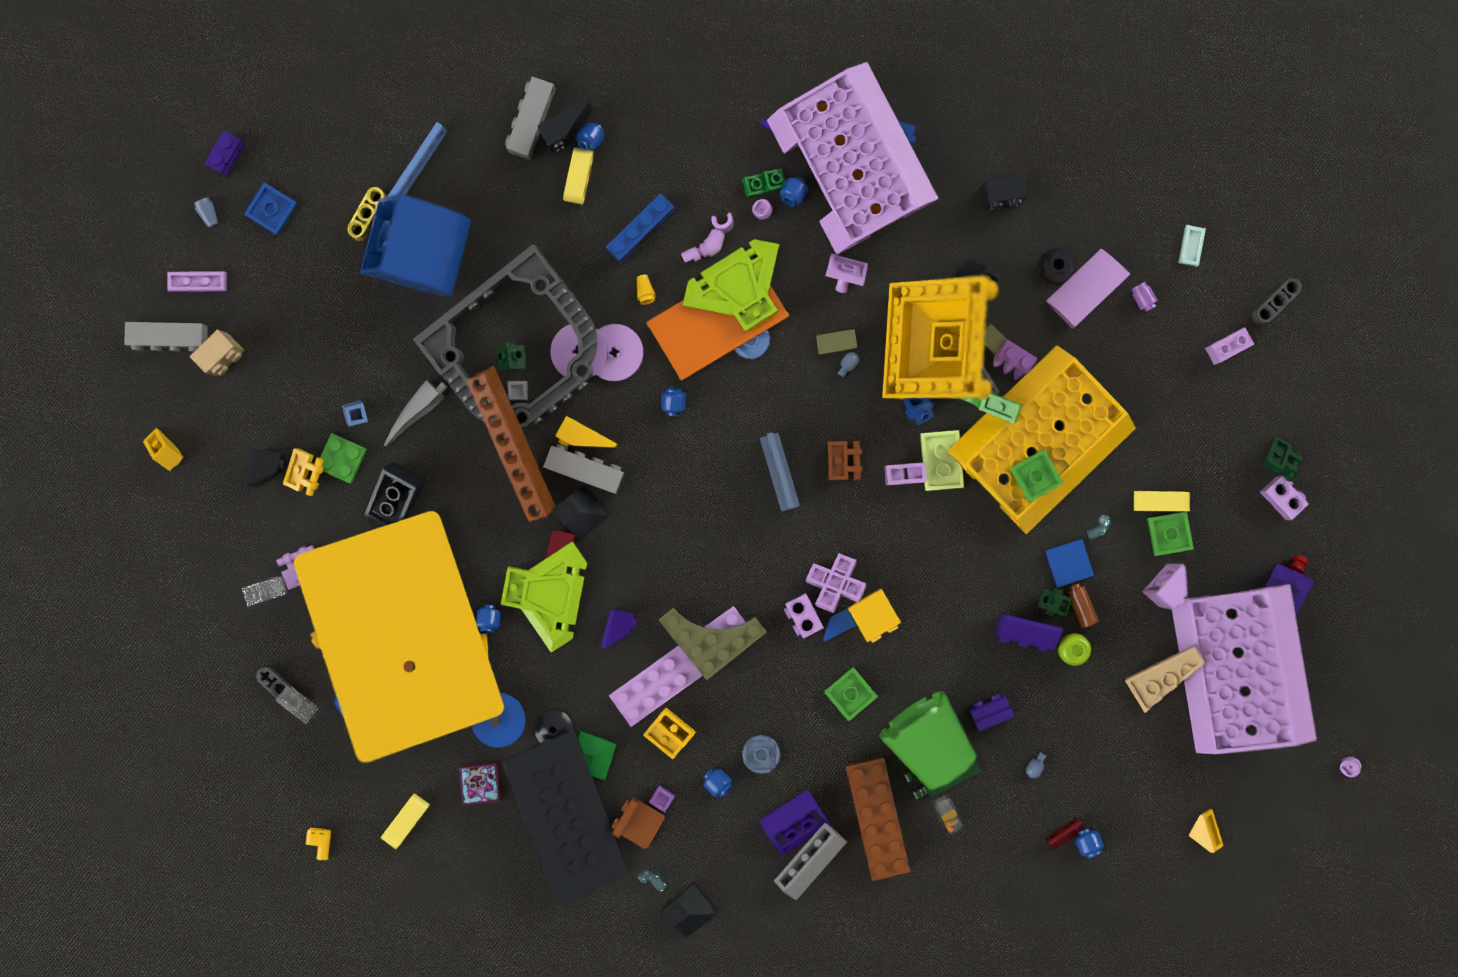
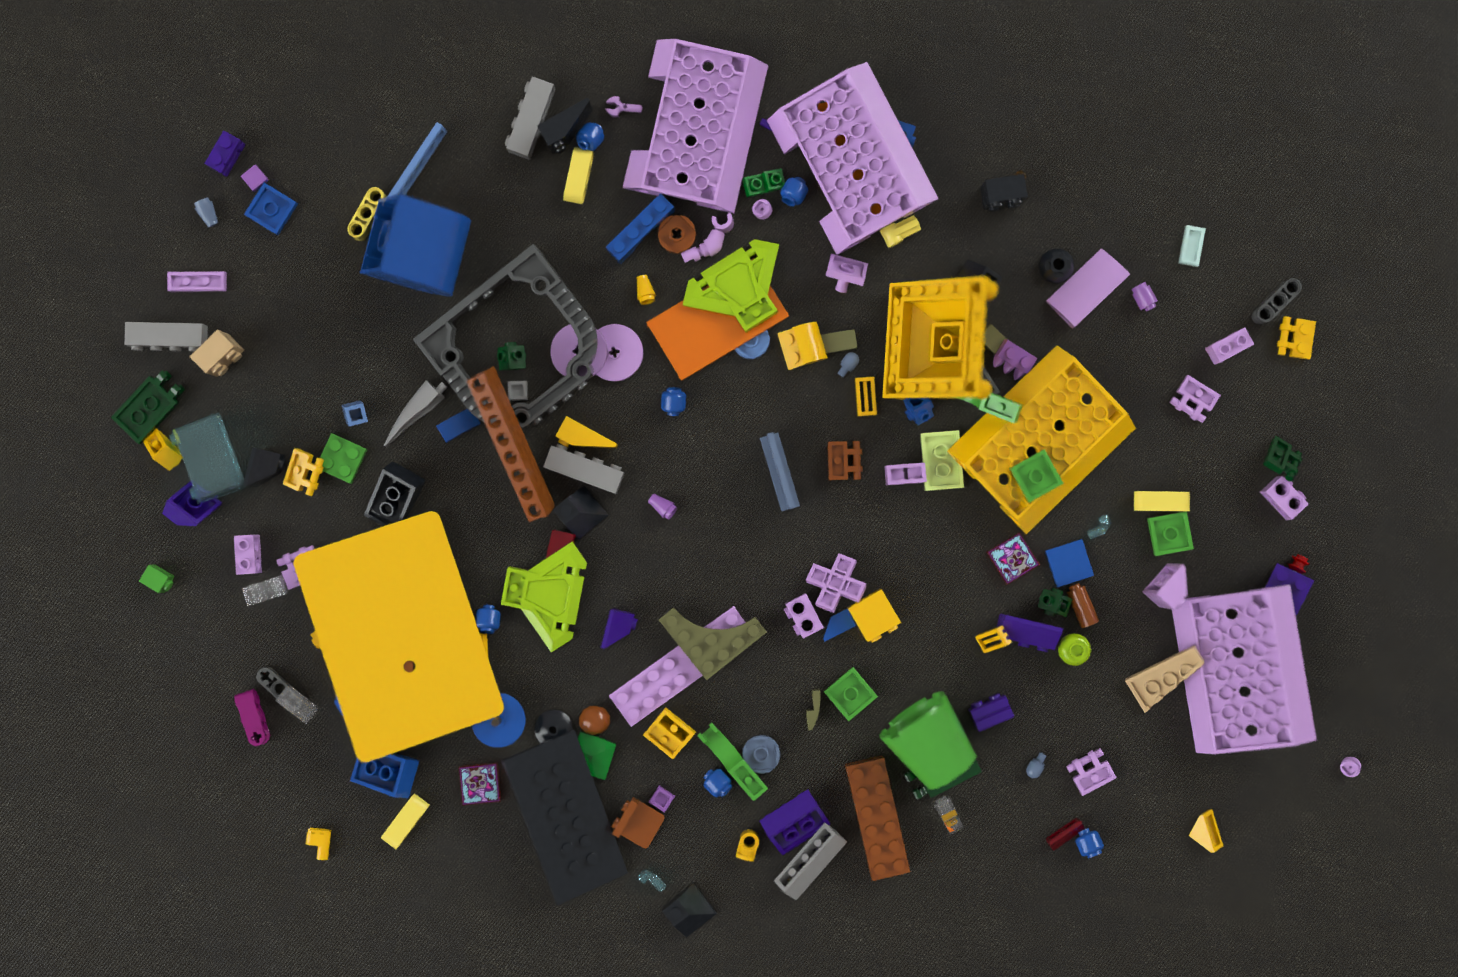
(147, 407): none -> dark green tile
(157, 579): none -> bright green brick
(185, 511): none -> dark purple slope
(208, 458): none -> clear light blue windscreen
(247, 554): none -> lavender brick
(252, 717): none -> magenta piece
(254, 178): none -> medium lavender tile
(388, 774): none -> blue slope
(457, 425): none -> blue slope
(594, 720): none -> dark orange hair
(621, 107): none -> lavender bar
(662, 506): none -> medium lavender cone
(687, 234): none -> dark orange plate
(720, 127): none -> lavender slope
(733, 762): none -> bright green piece
(746, 851): none -> yellow piece
(802, 345): none -> yellow brick
(812, 714): none -> olive slope
(858, 398): none -> yellow tile
(895, 233): none -> light yellow piece
(1001, 635): none -> yellow tile
(1012, 558): none -> tile
(1095, 776): none -> lavender plate
(1198, 394): none -> lavender plate
(1302, 338): none -> yellow plate

